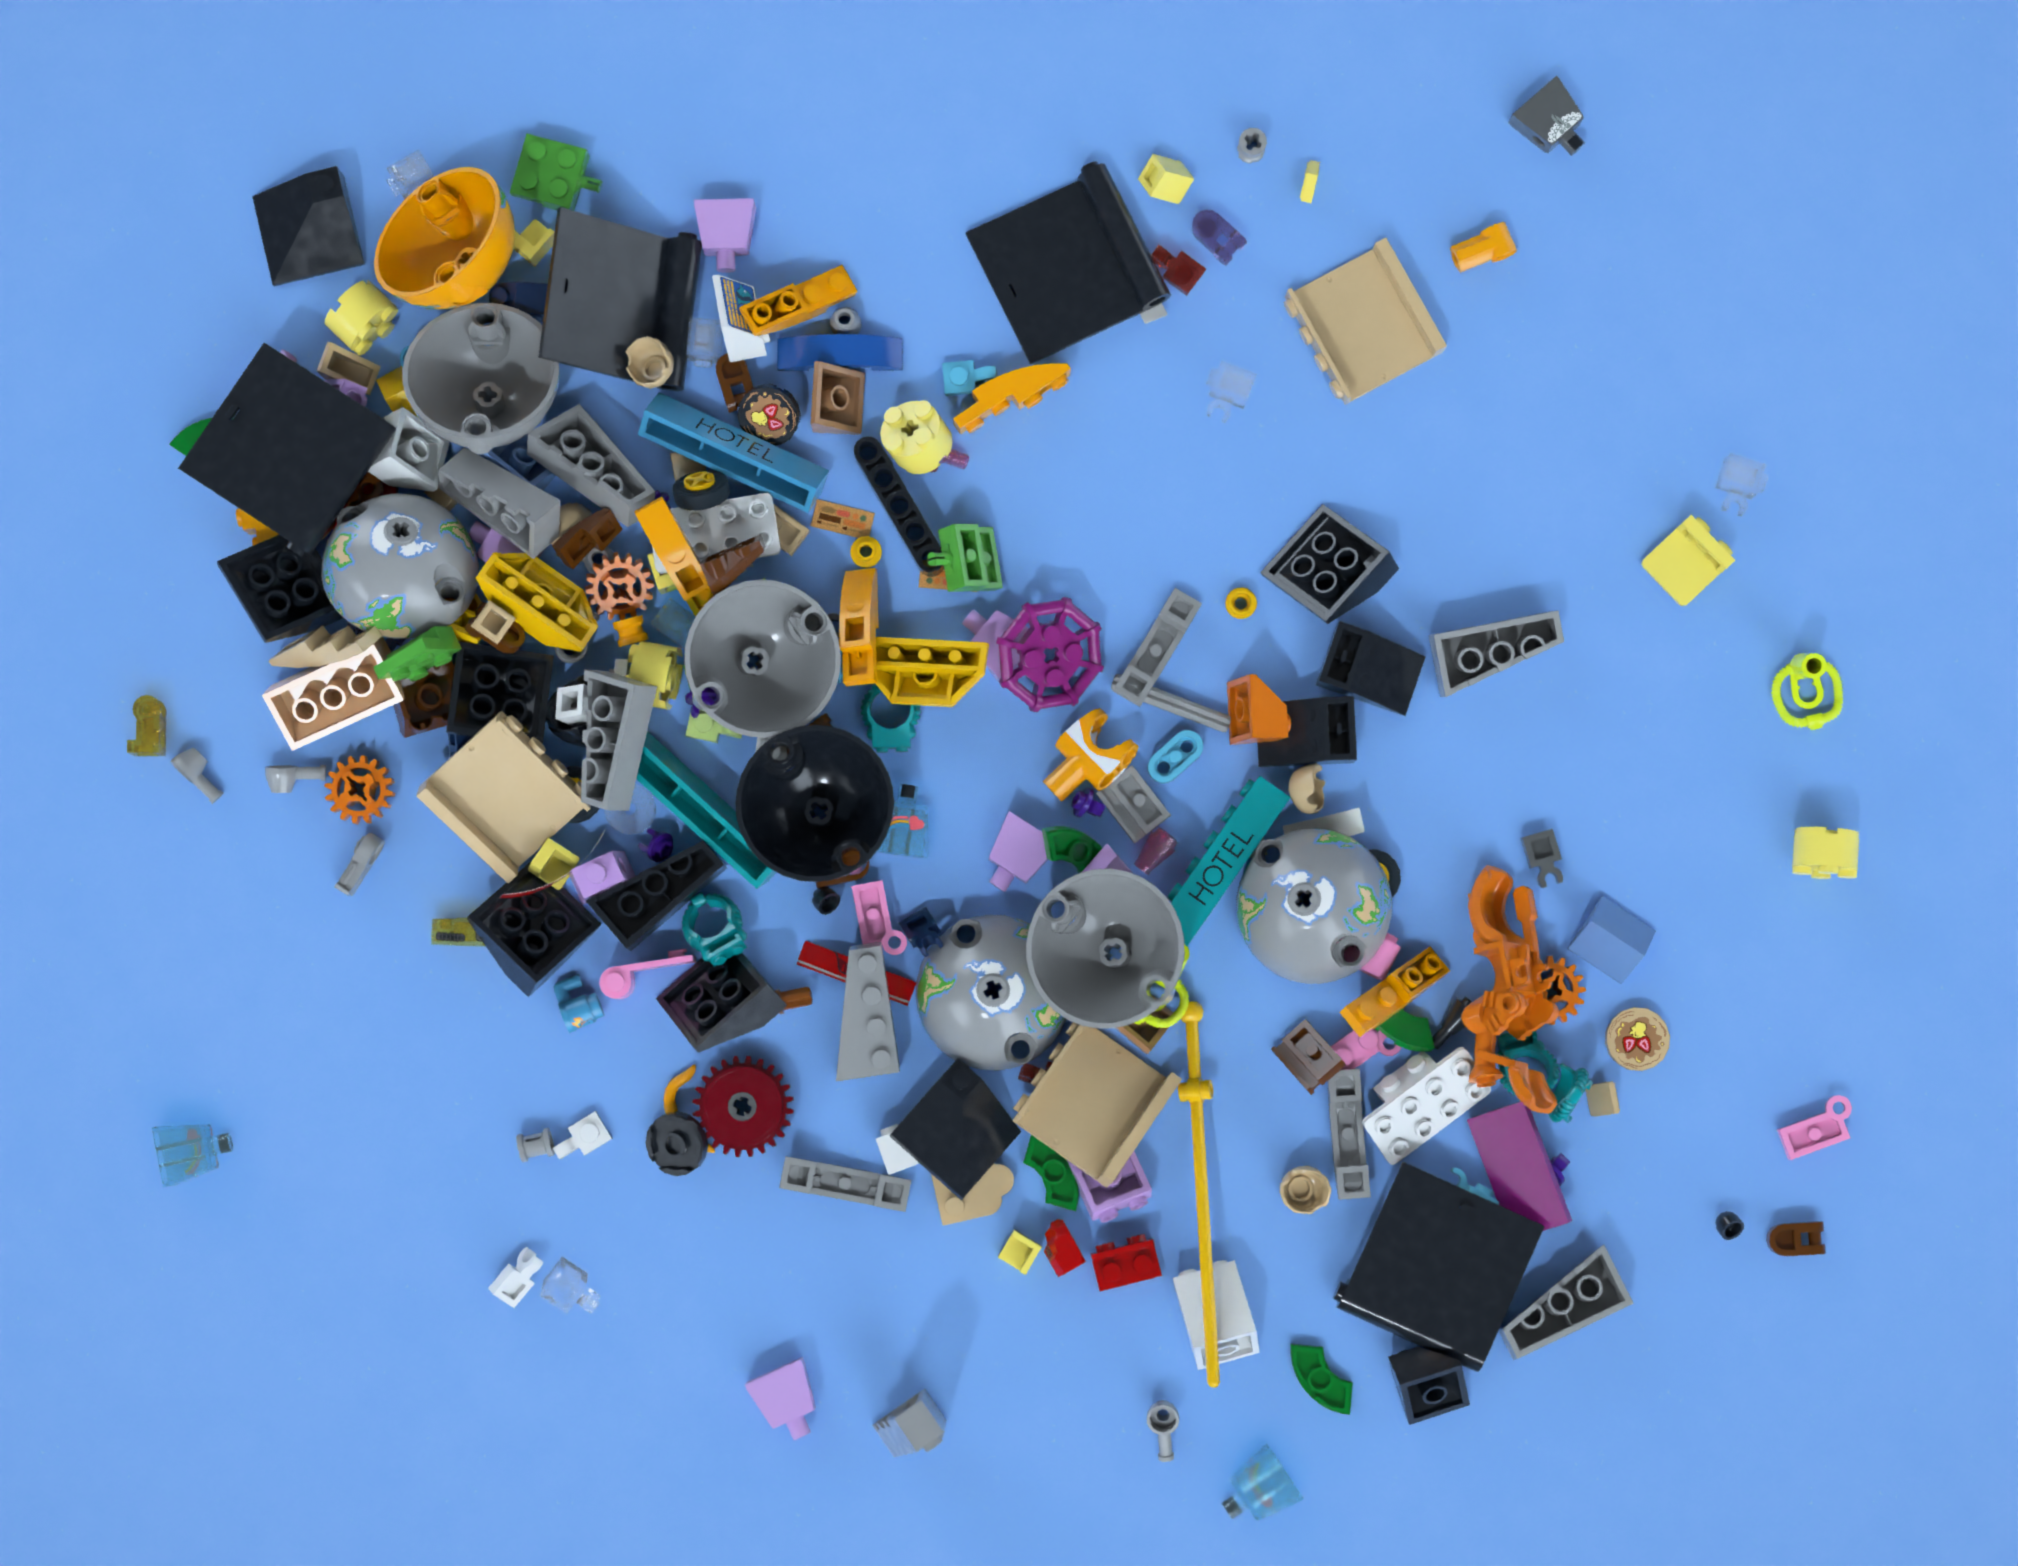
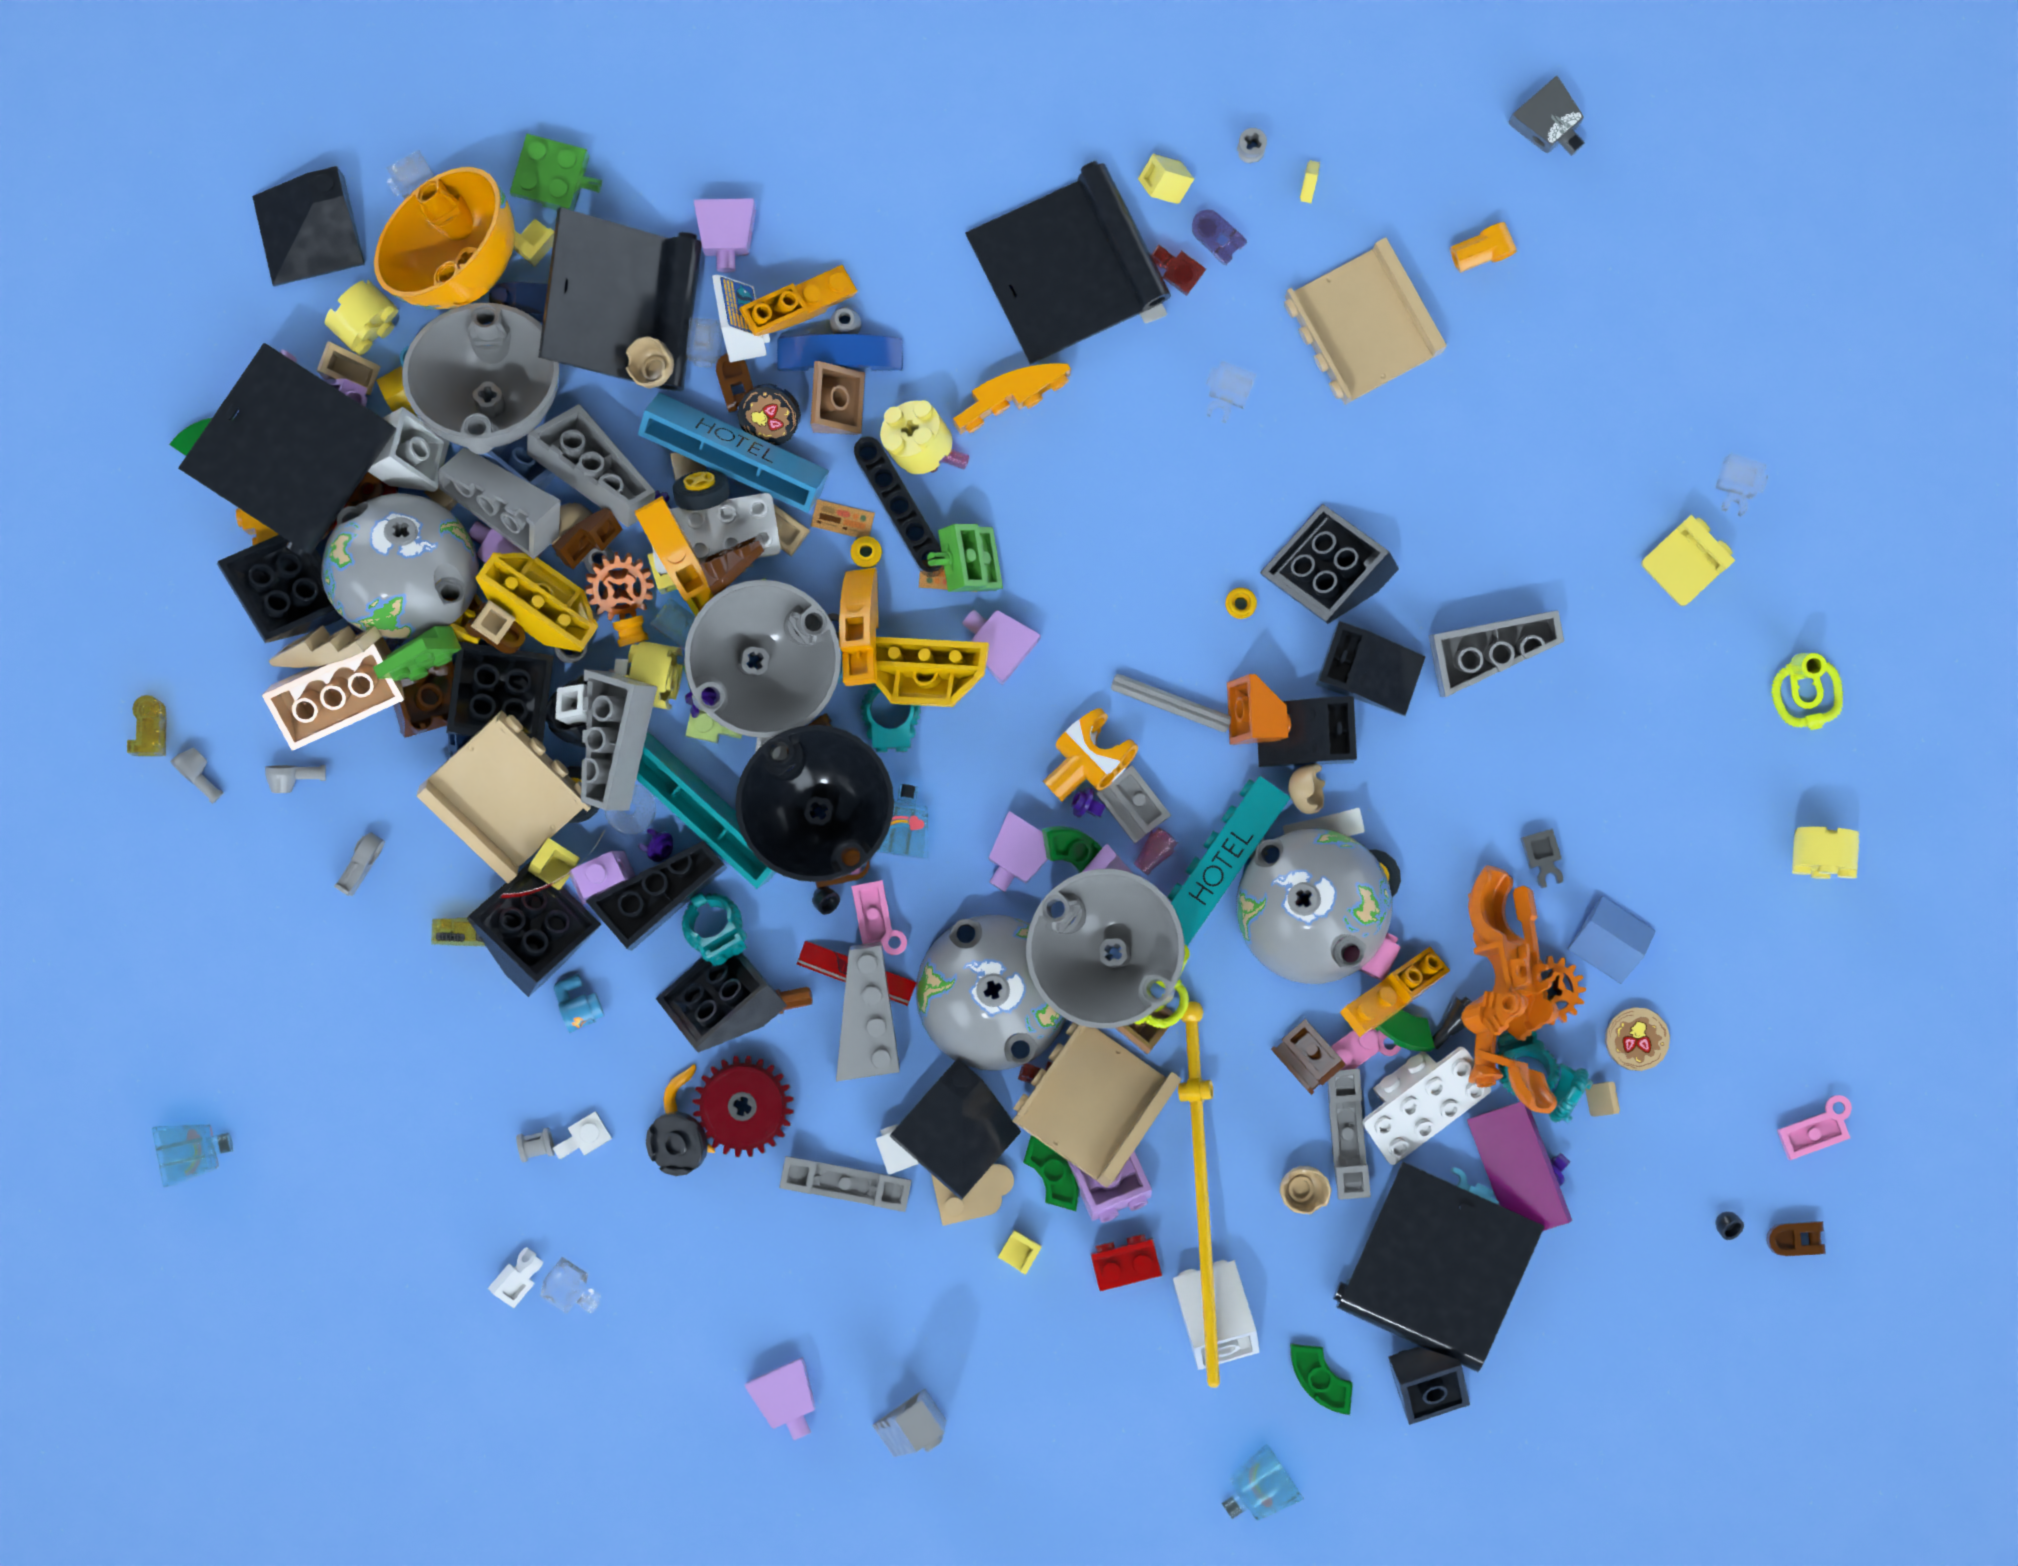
(347, 798): orange gear -> none
(619, 981): bright pink door -> none
(922, 931): dark blue plate -> none
(962, 377): medium azure plate -> none
(1062, 1248): red rock -> none
(1066, 659): magenta plate -> none
(1157, 647): light grey slope -> none
(1163, 1426): light grey bar -> none
(1174, 756): medium azure plate -> none
(1572, 1303): light grey wedge -> none

